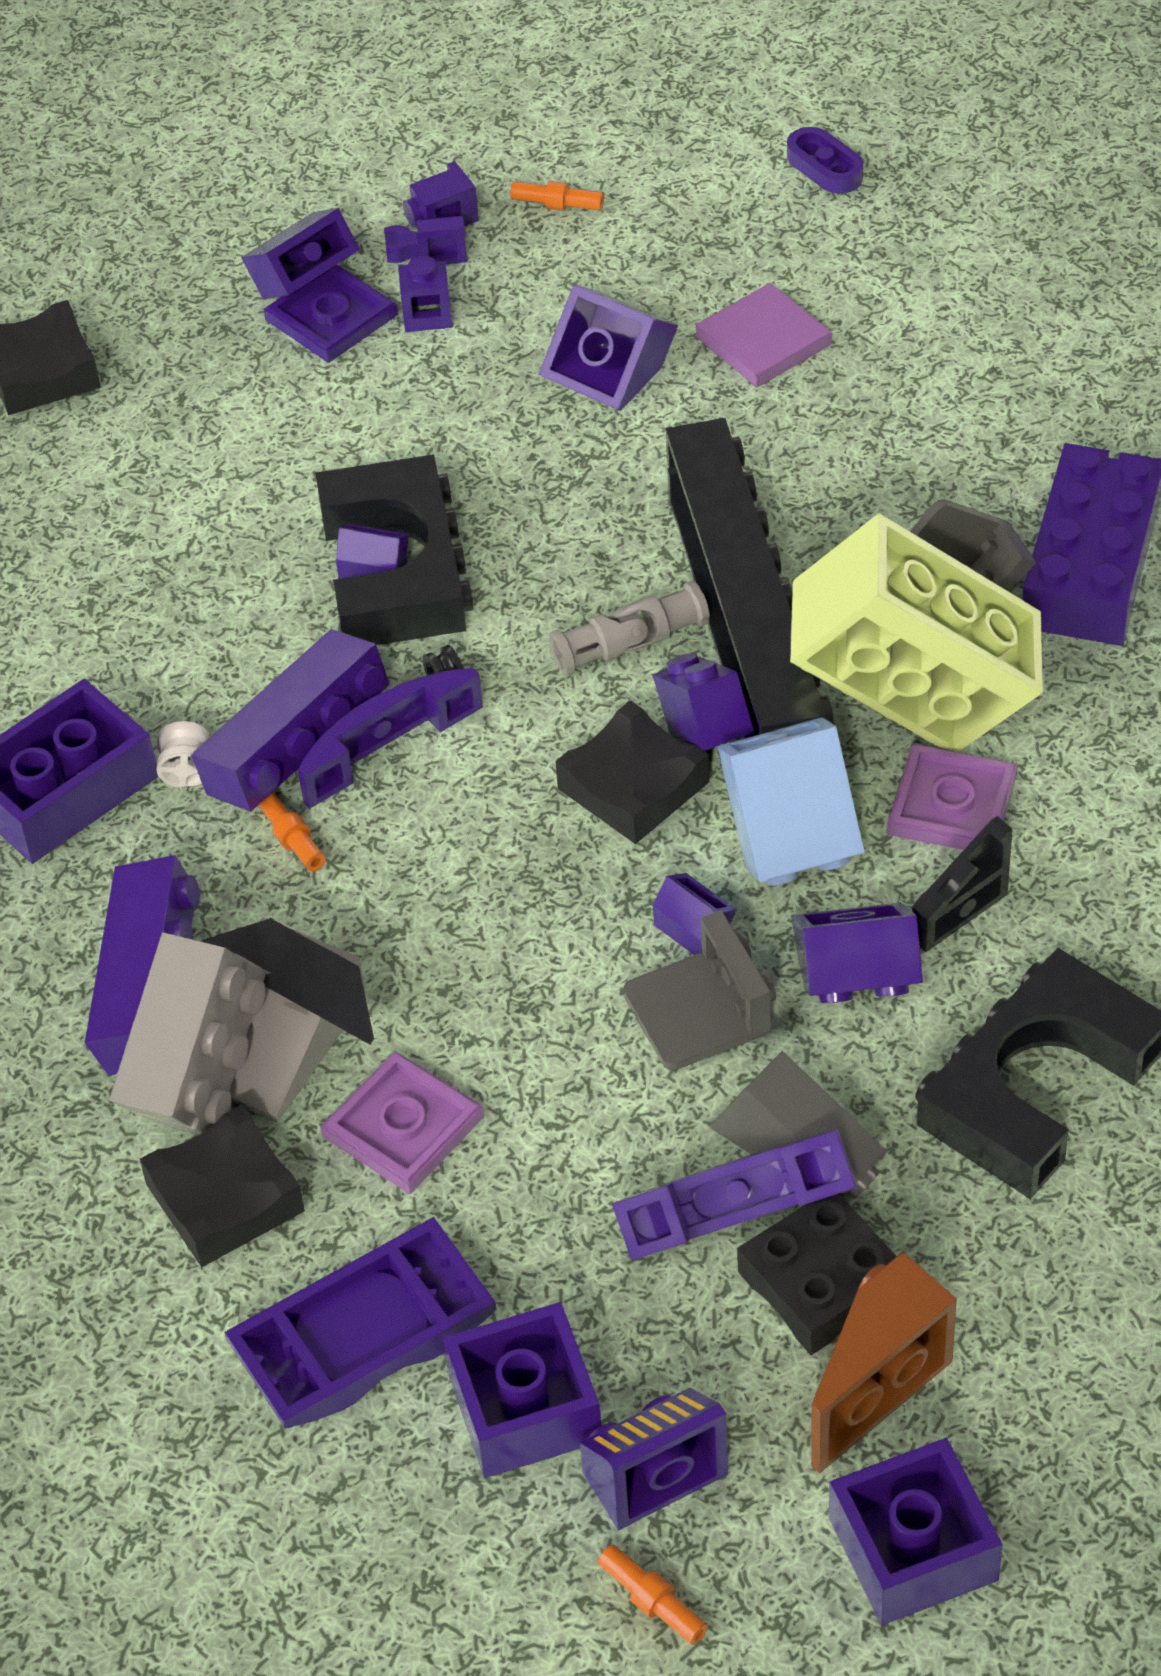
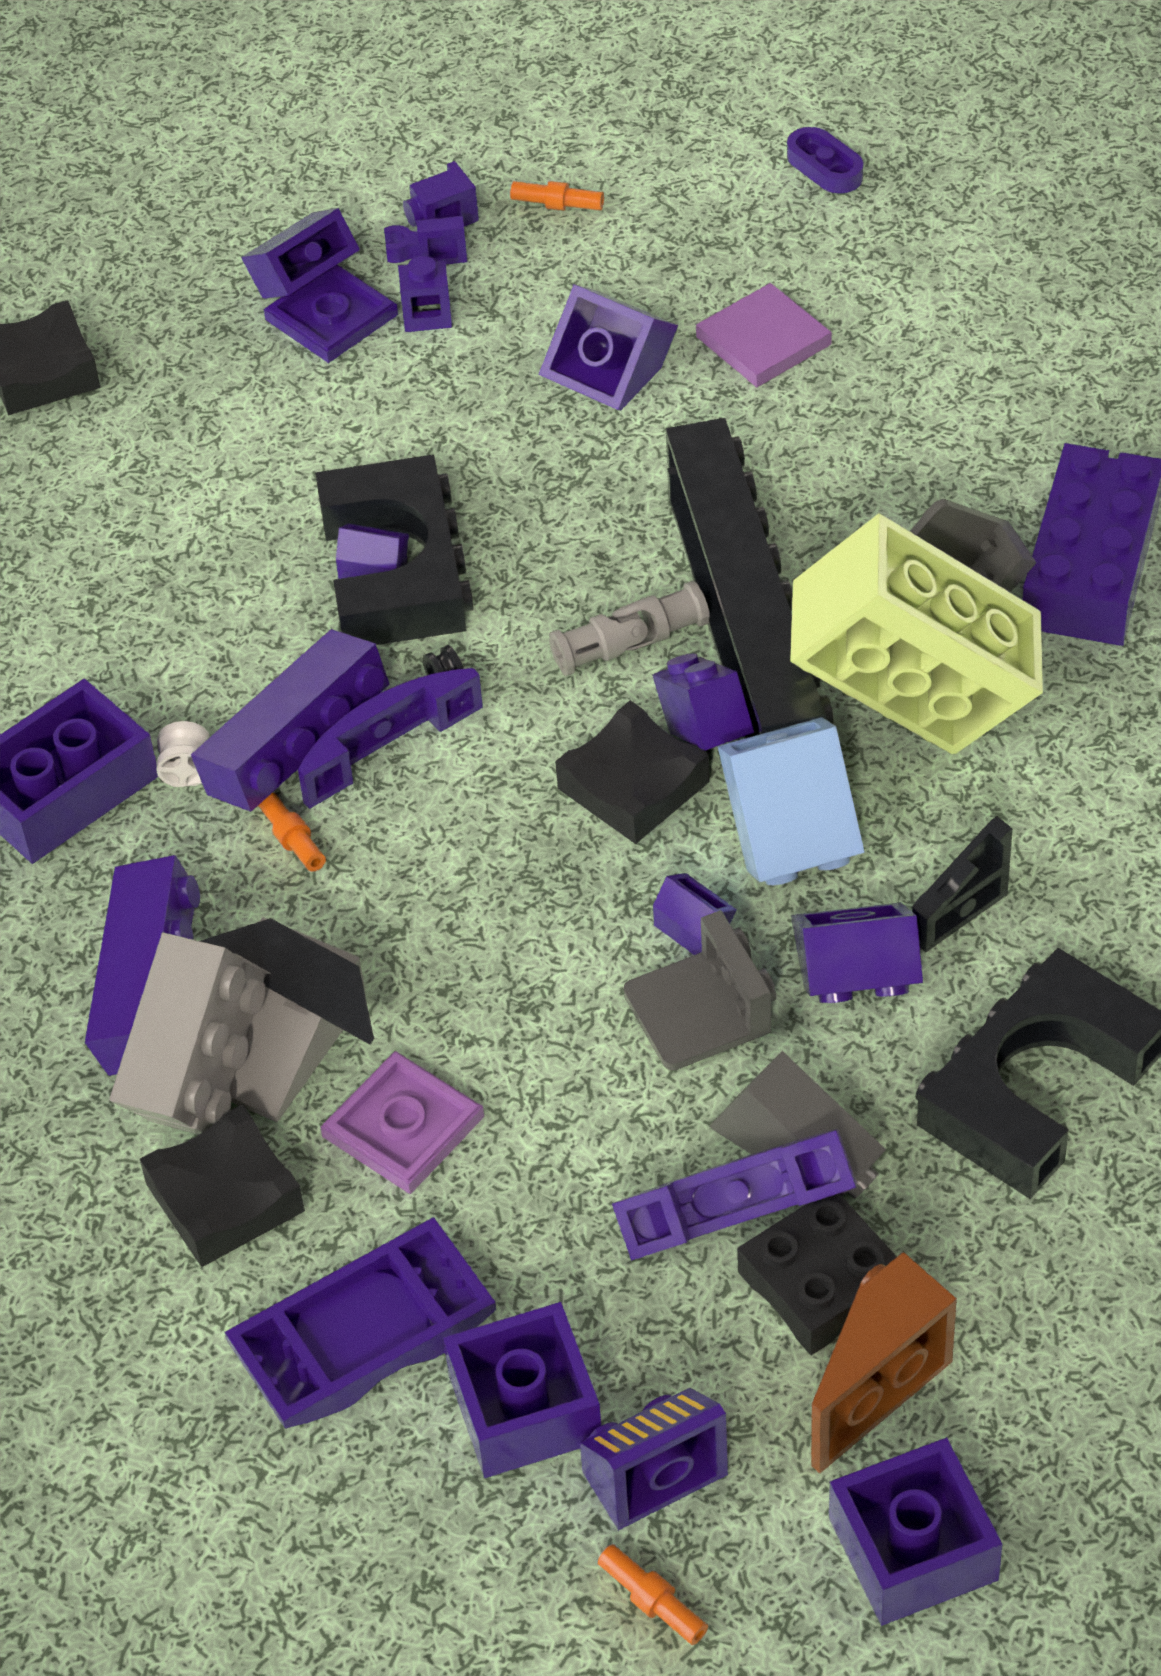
(949, 796): medium lavender tile -> none

